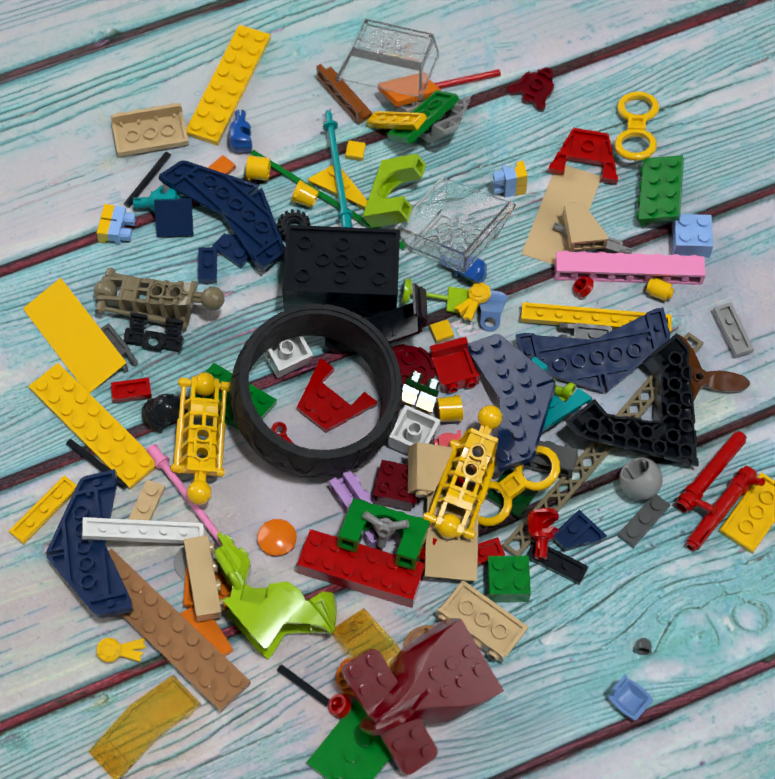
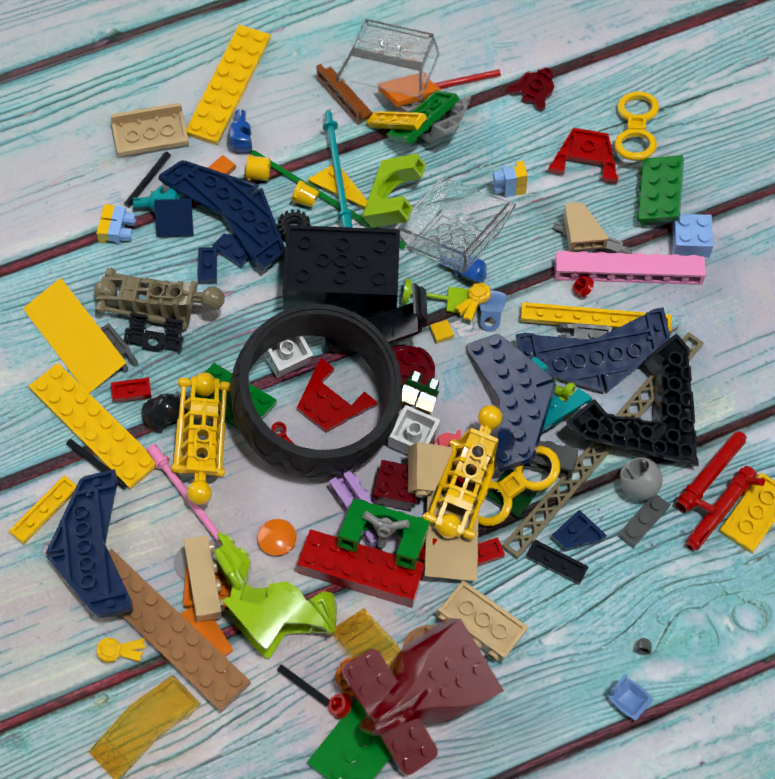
(139, 530): white plate -> none
(147, 501): tan plate -> none
(355, 150): yellow tile -> none
(449, 408): yellow piece -> none
(454, 365): red panel -> none
(508, 579): green brick -> none
(539, 529): red piece -> none
(562, 189): tan sticker -> none
(660, 289): yellow brick -> none
(713, 380): reddish brown piece -> none
(733, 329): light grey plate -> none

